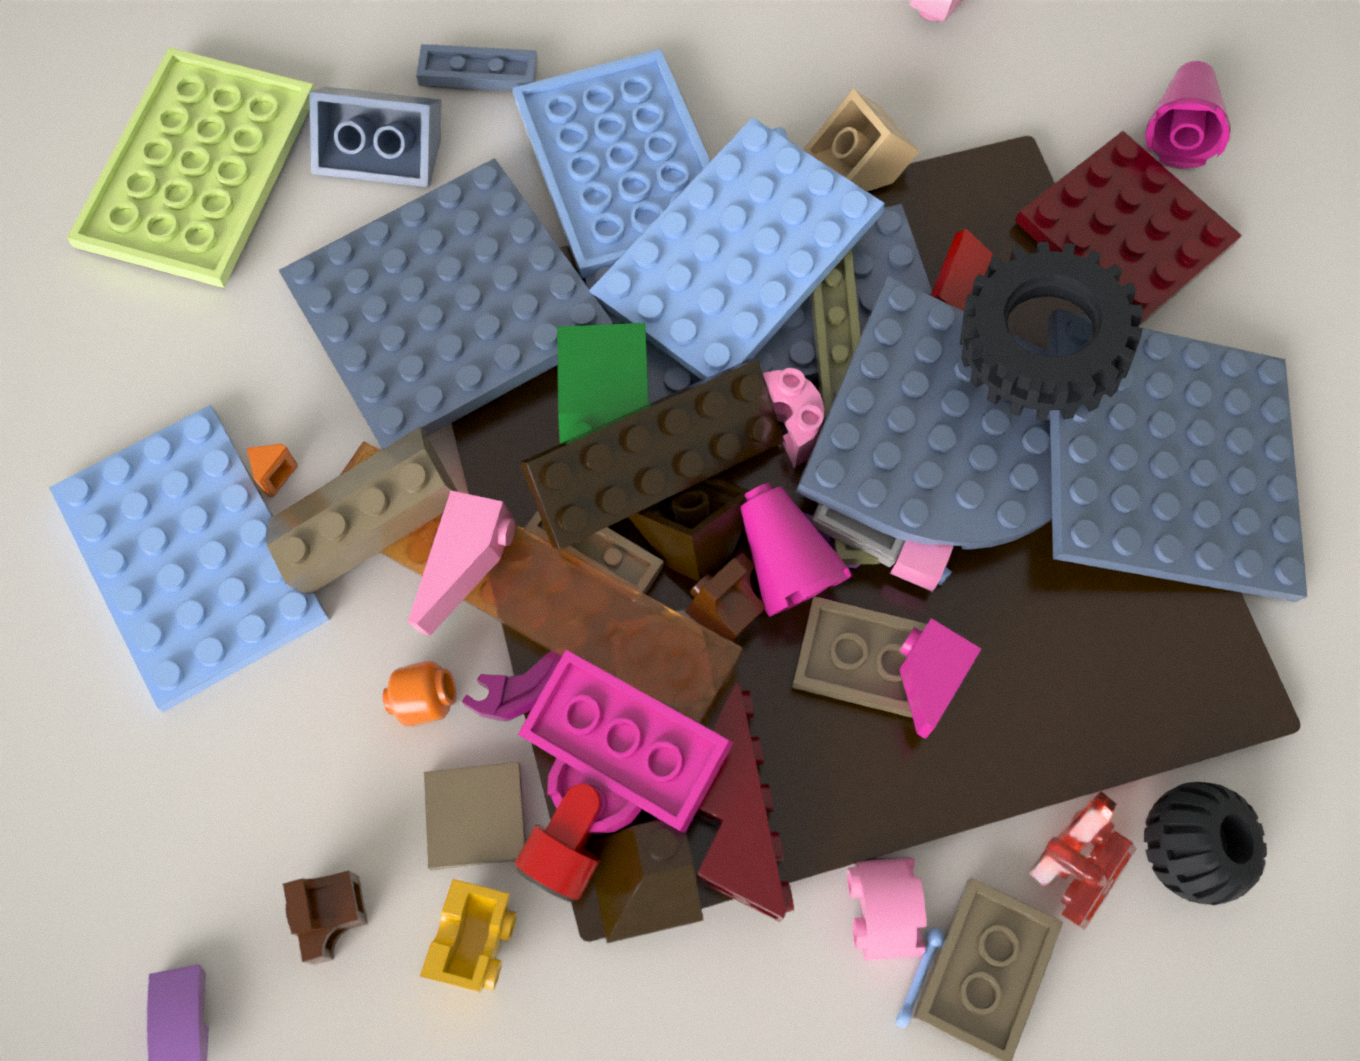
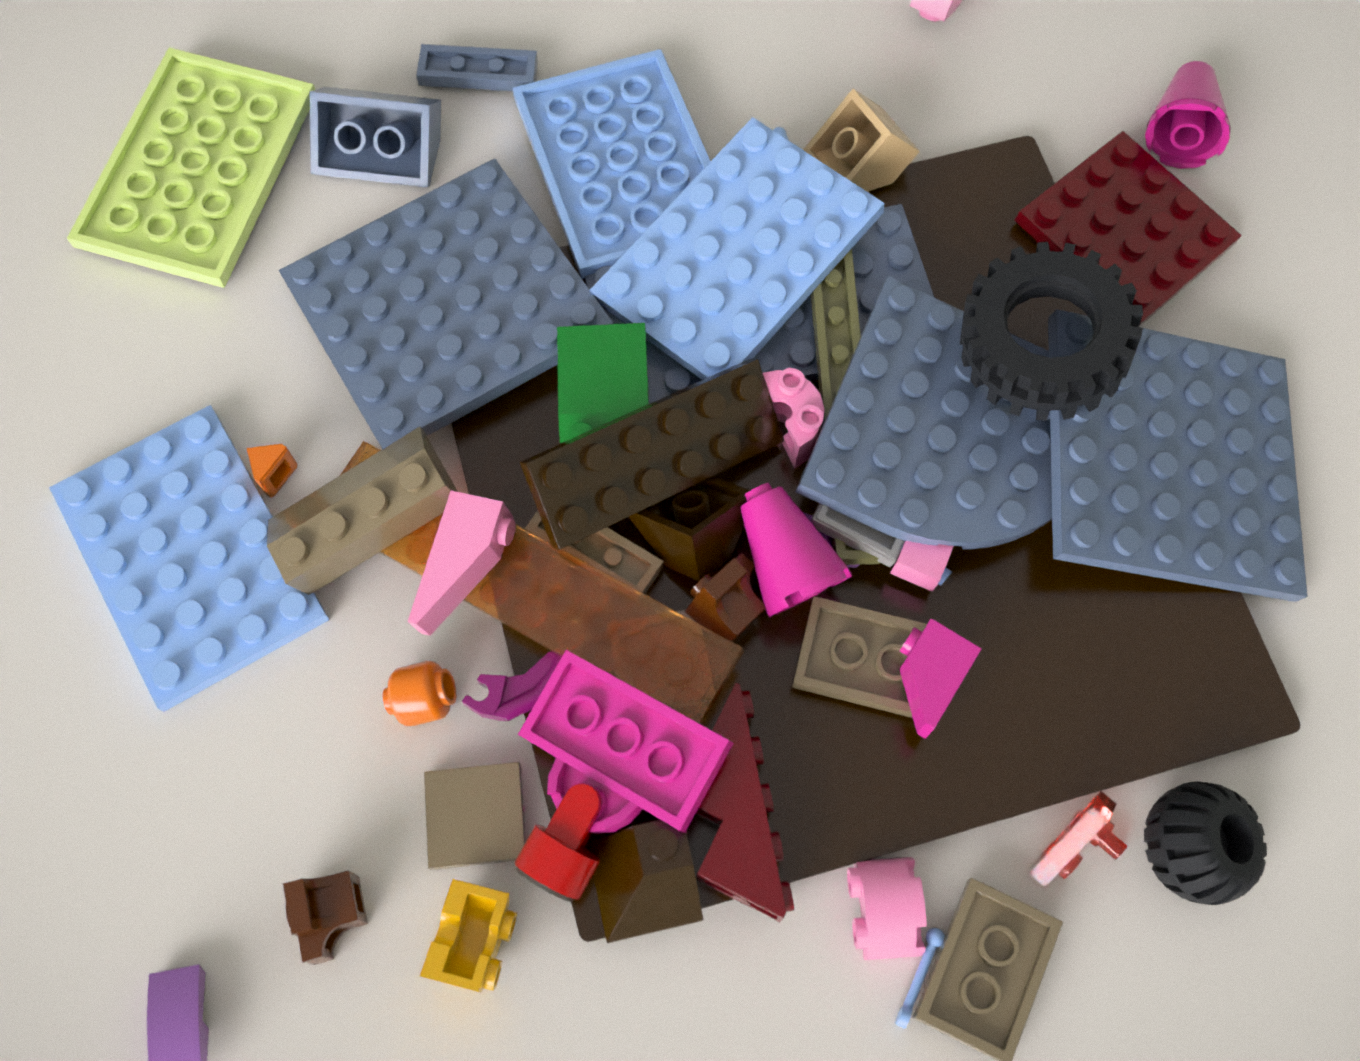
(961, 266): red tile -> none
(1097, 871): clear red plate -> none

